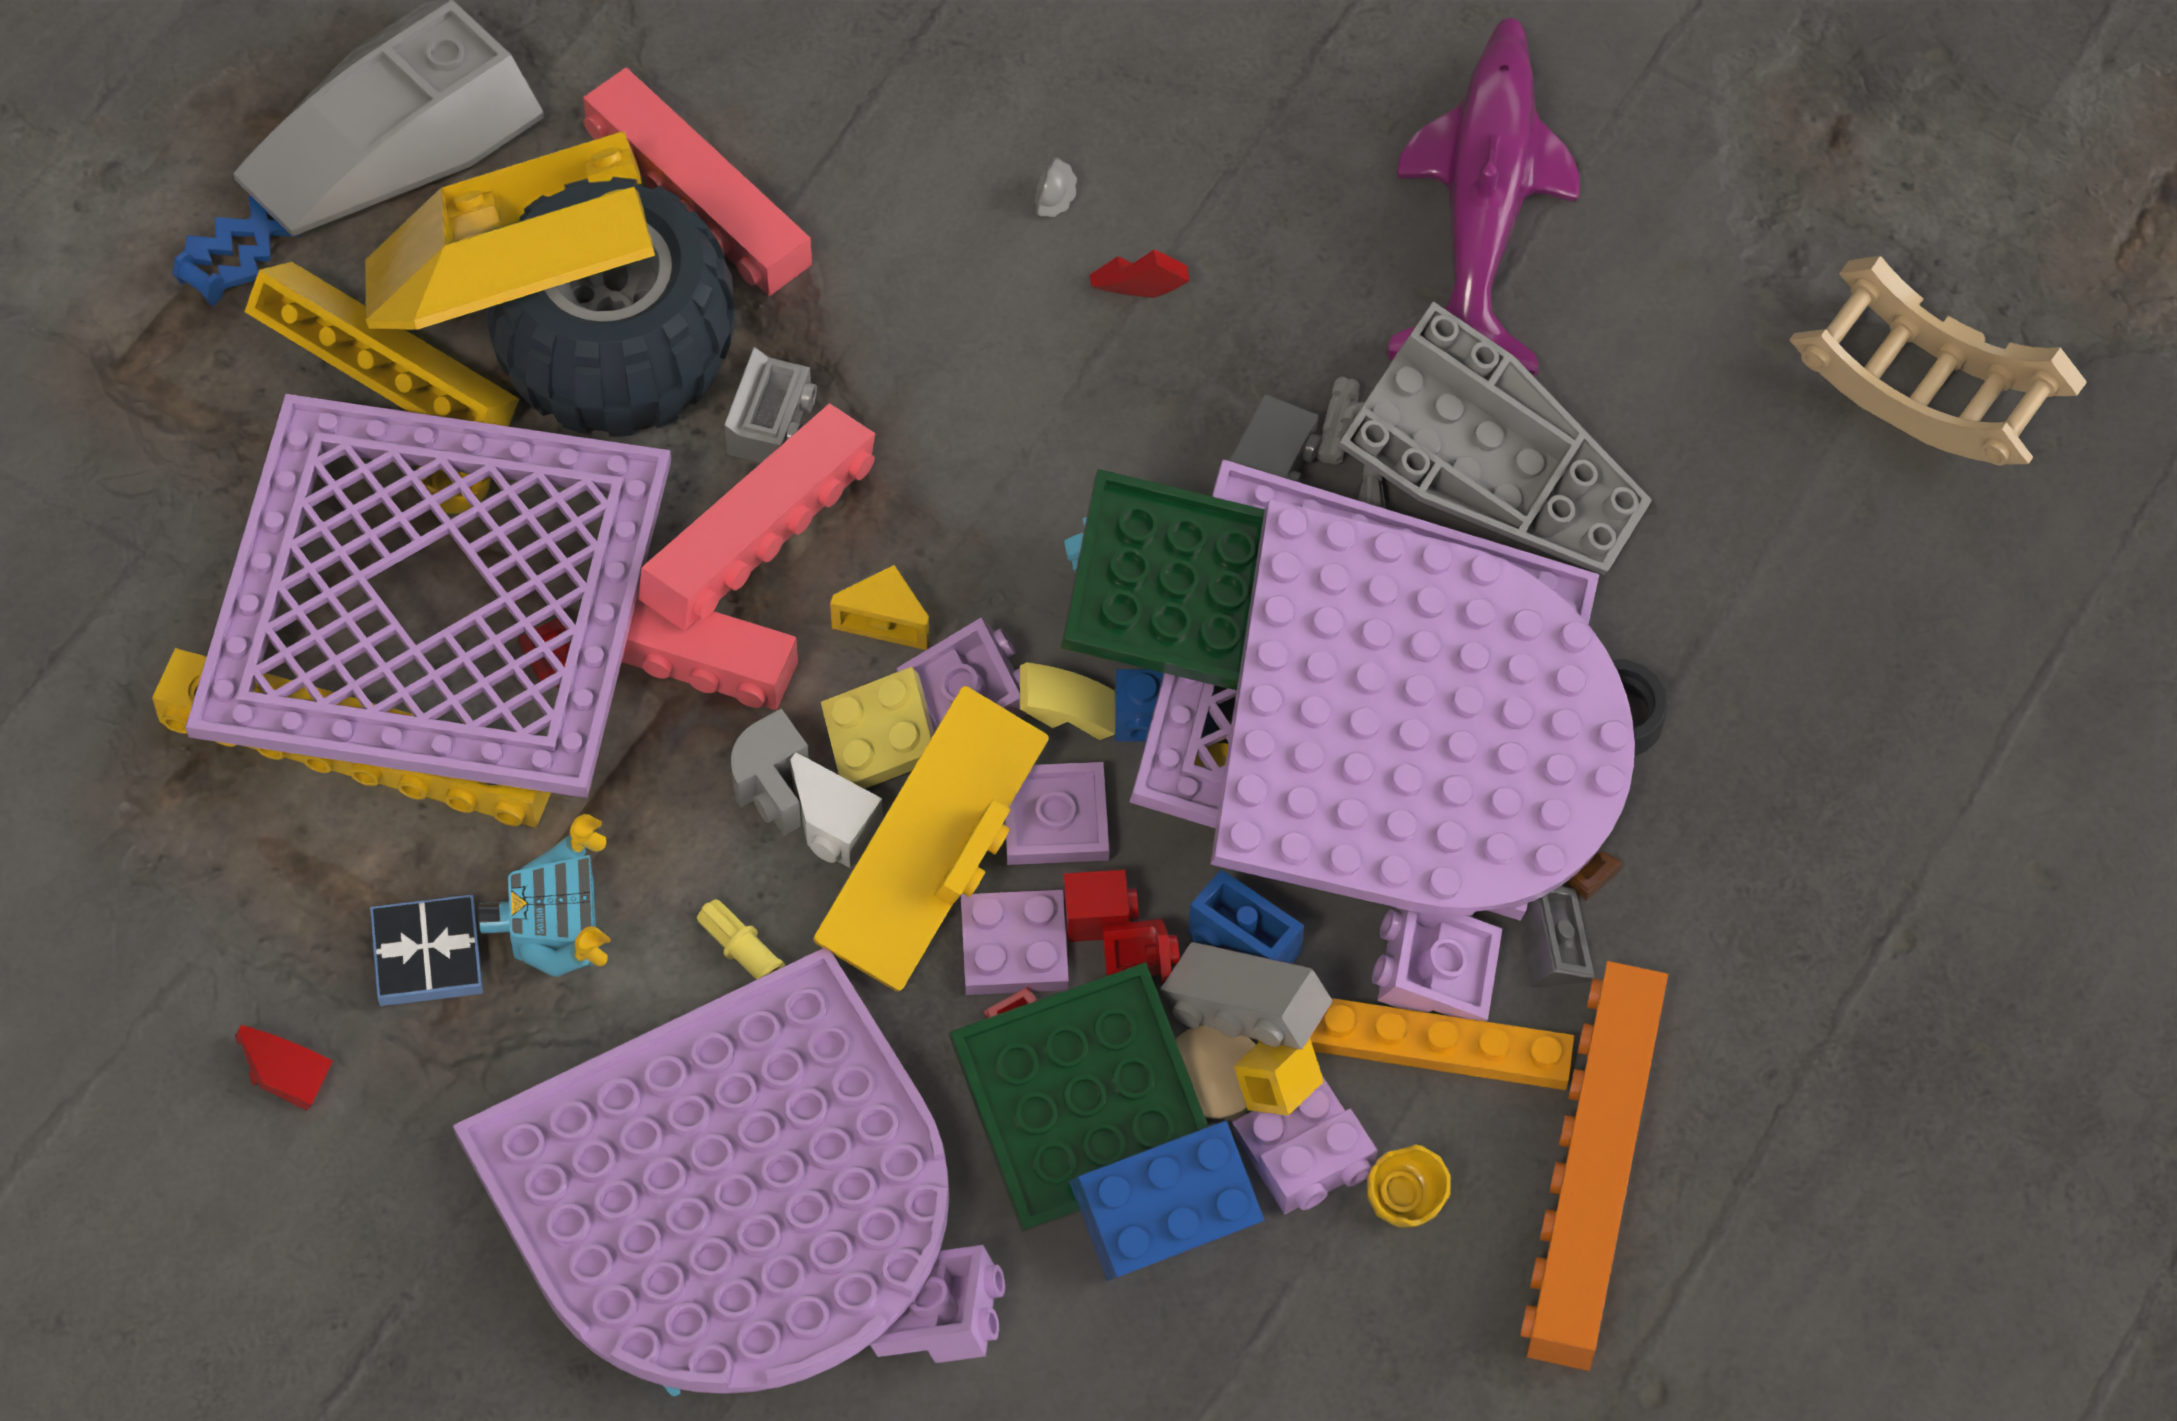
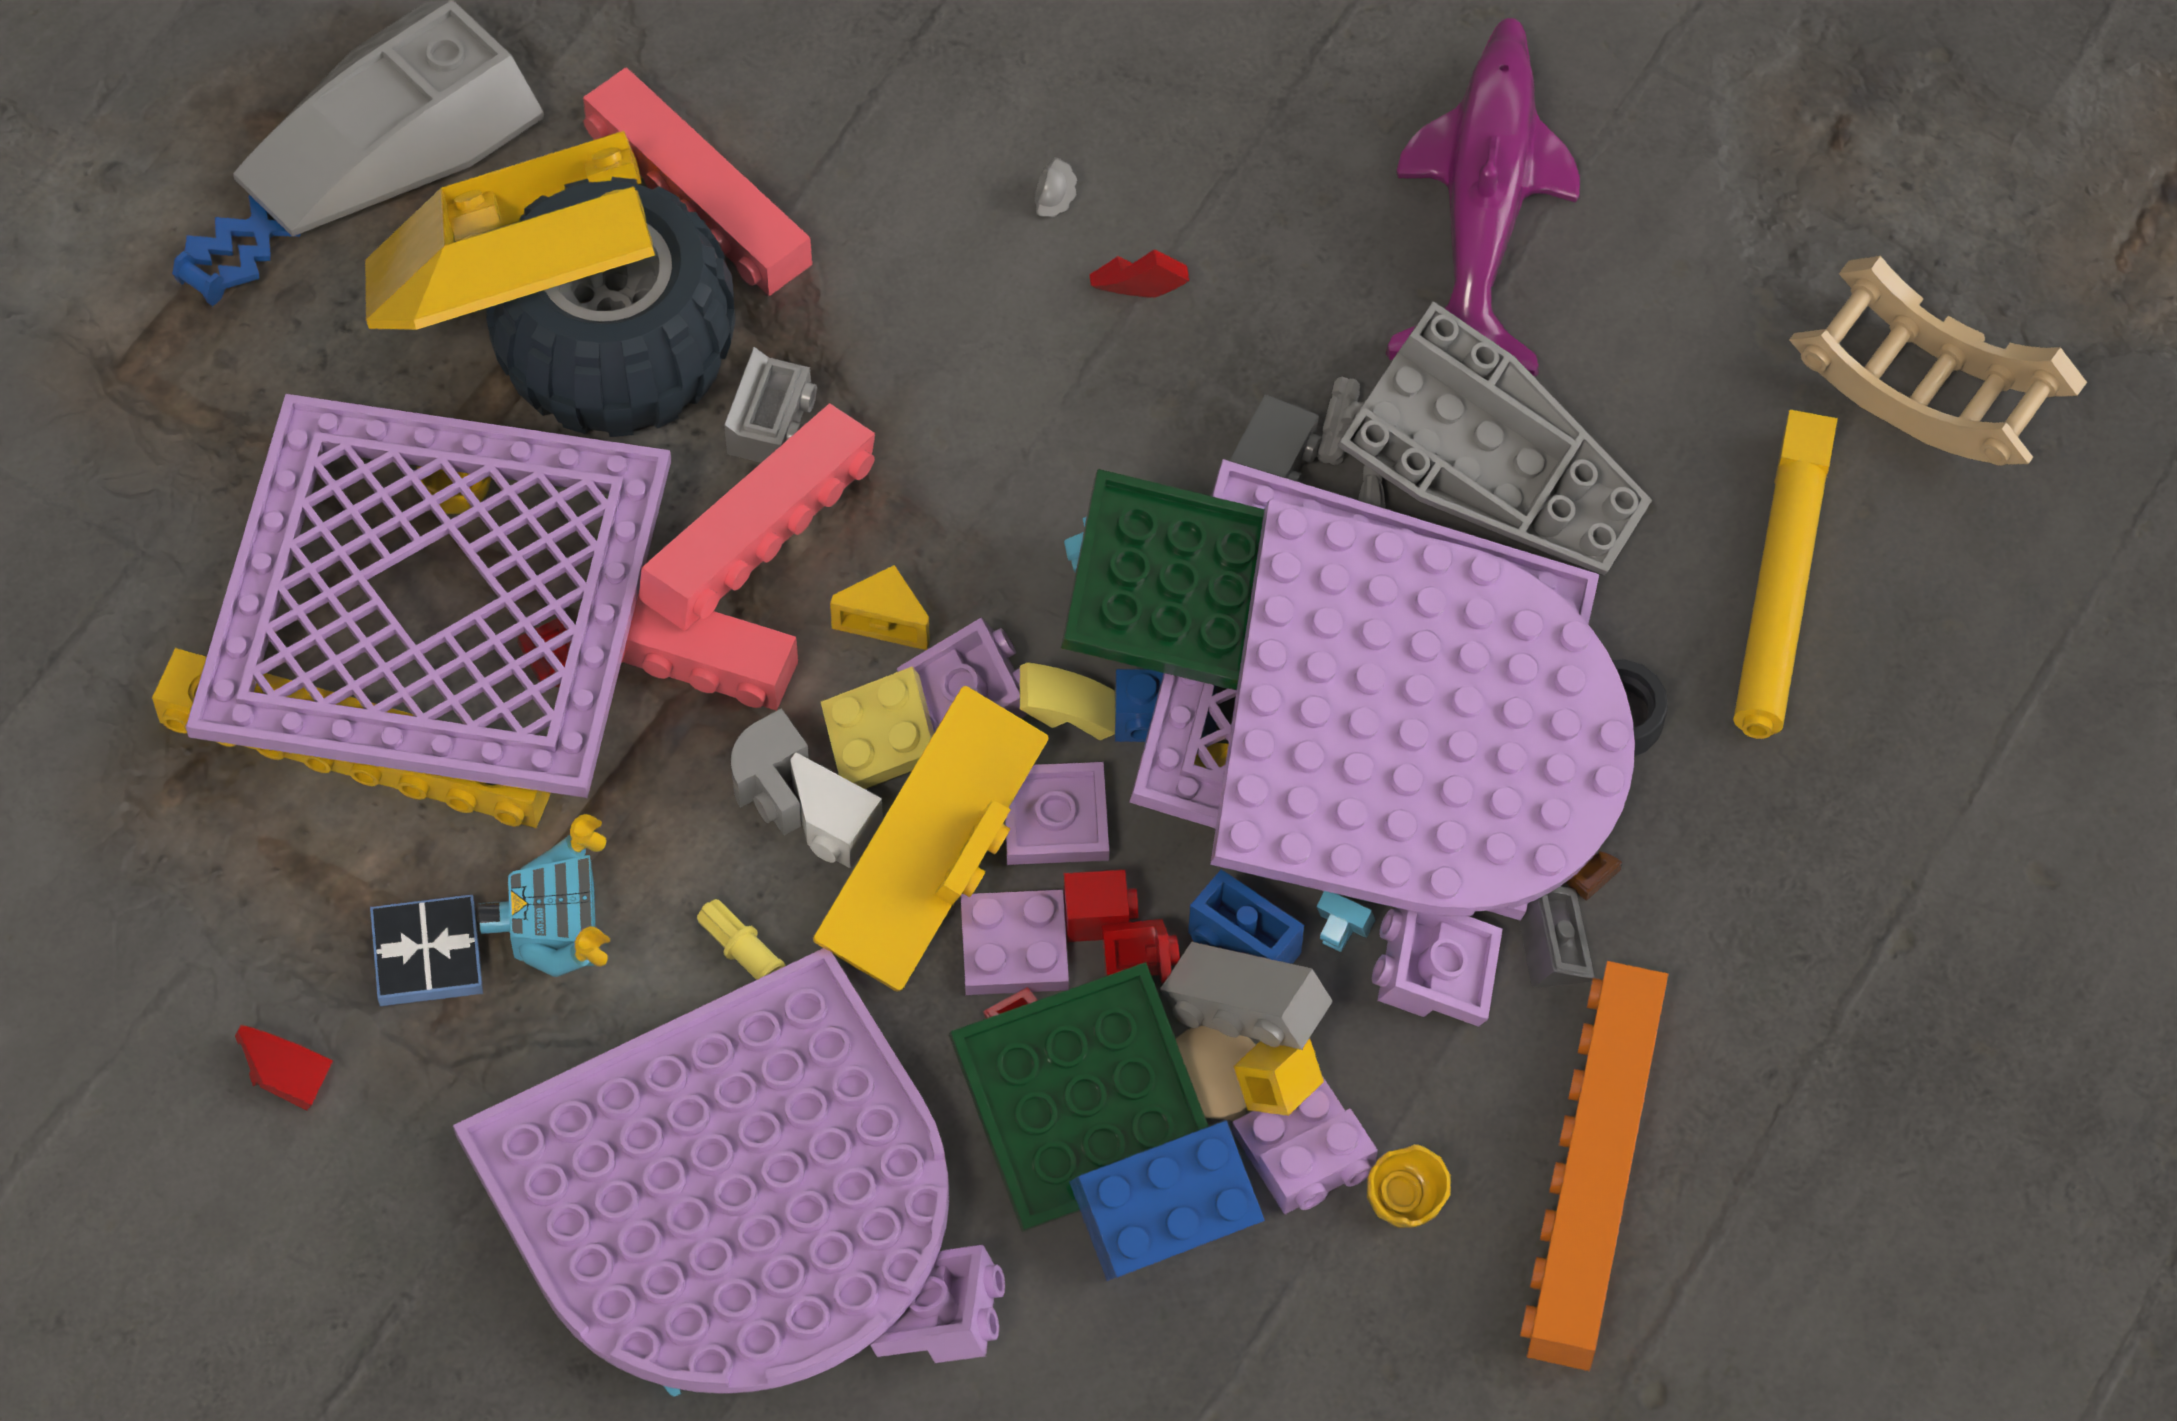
(381, 359): yellow brick -> none
(1342, 919): none -> medium azure tile
(1445, 1043): light orange plate -> none
(1784, 573): none -> yellow brick

